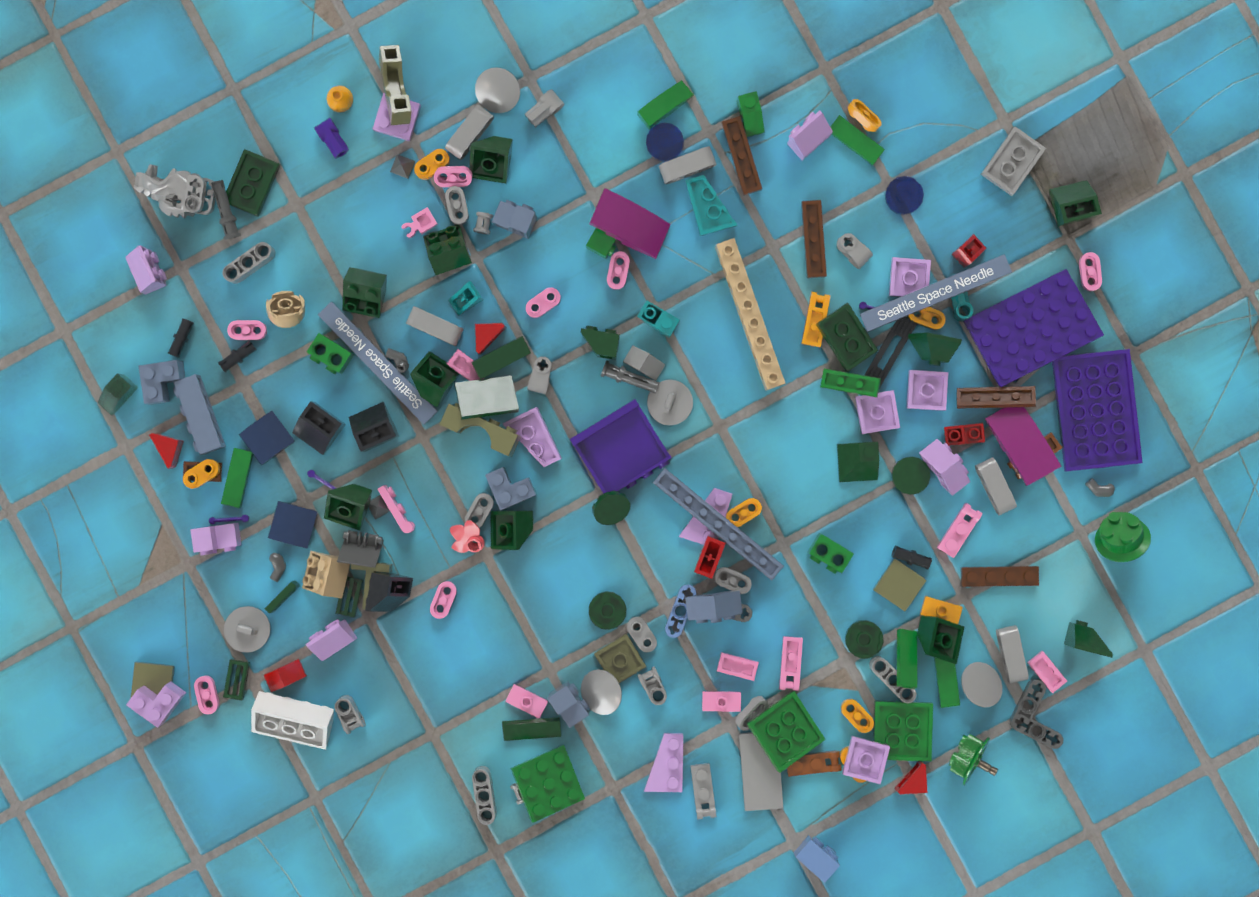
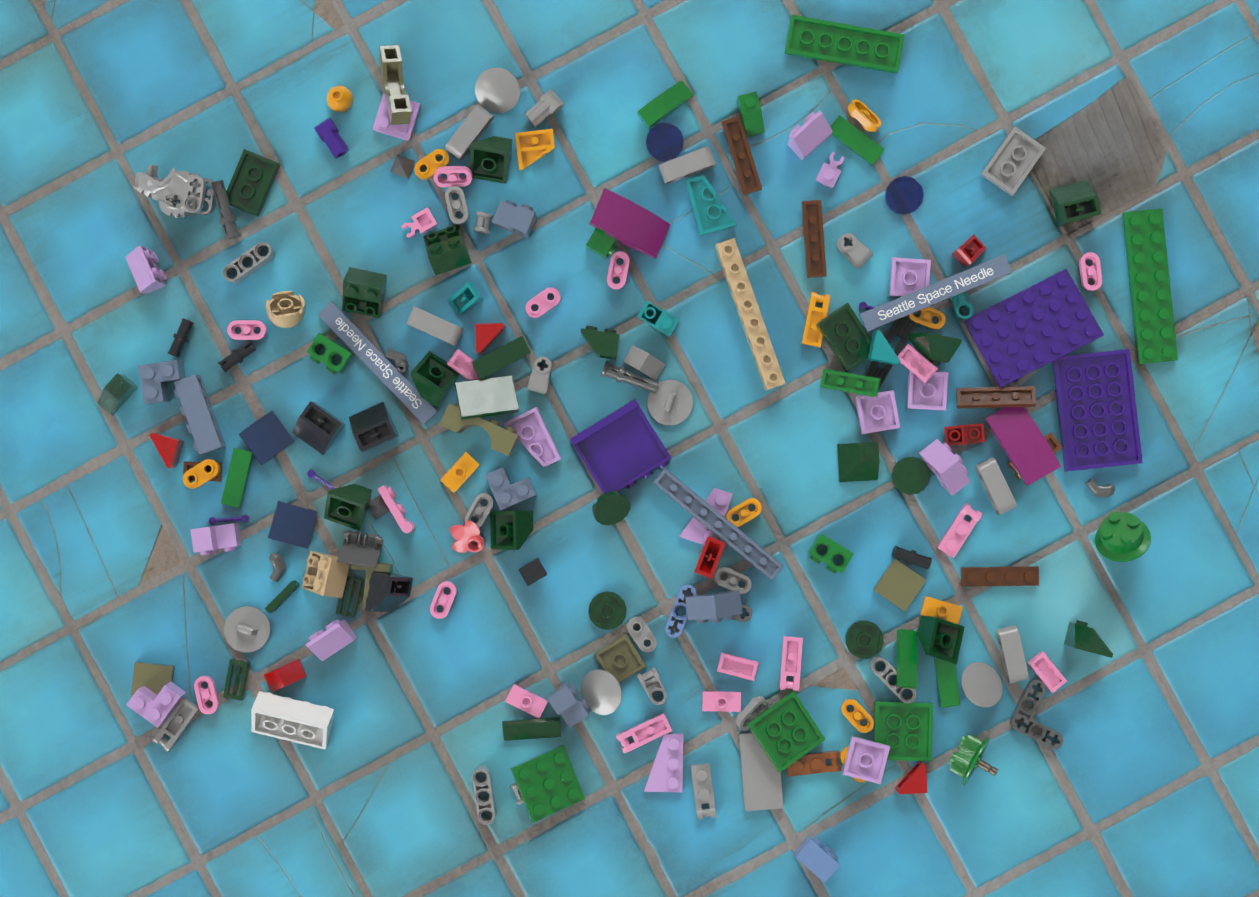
(176, 724): none -> light grey plate
(349, 715): light grey piece -> none
(460, 472): none -> light orange plate
(532, 571): none -> black panel
(533, 146): none -> light orange wing
(644, 732): none -> bright pink plate
(829, 173): none -> lavender plate
(844, 44): none -> green plate
(881, 350): none -> teal slope
(917, 363): none -> bright pink plate
(1150, 286): none -> green plate

